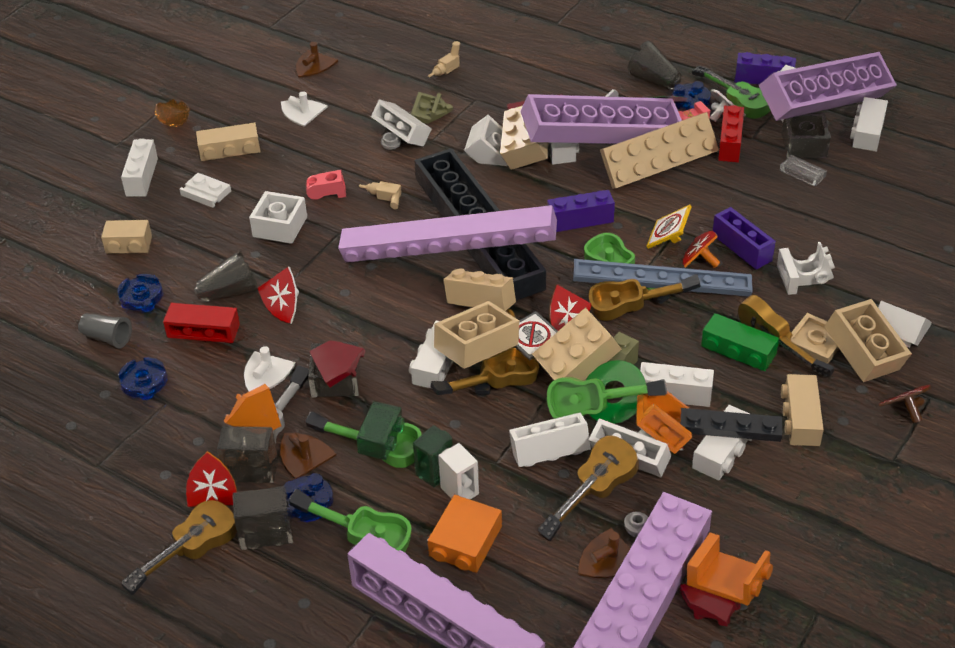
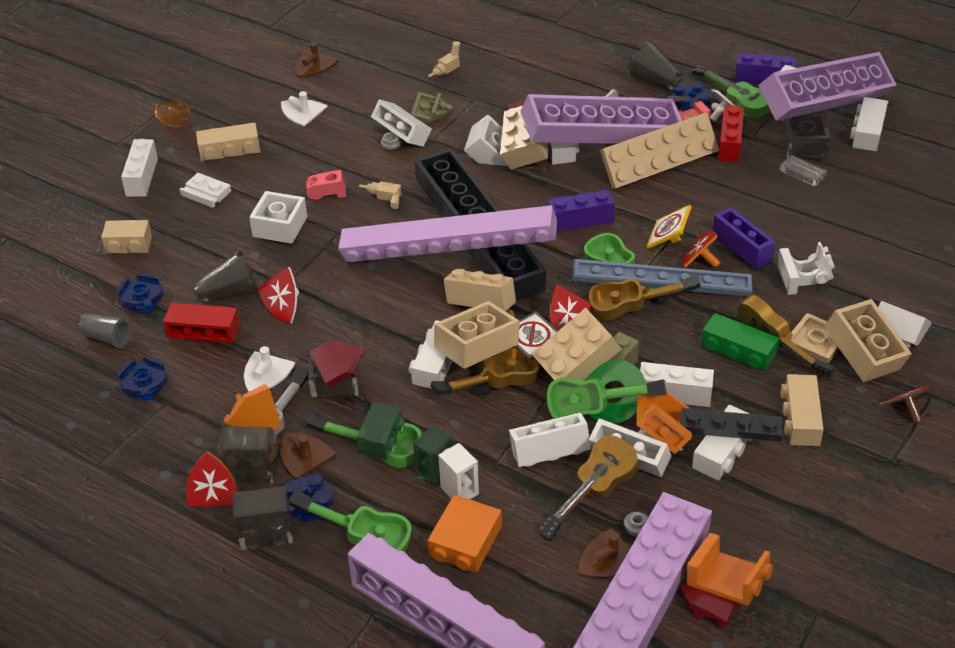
(205, 528): pearl gold piece -> none

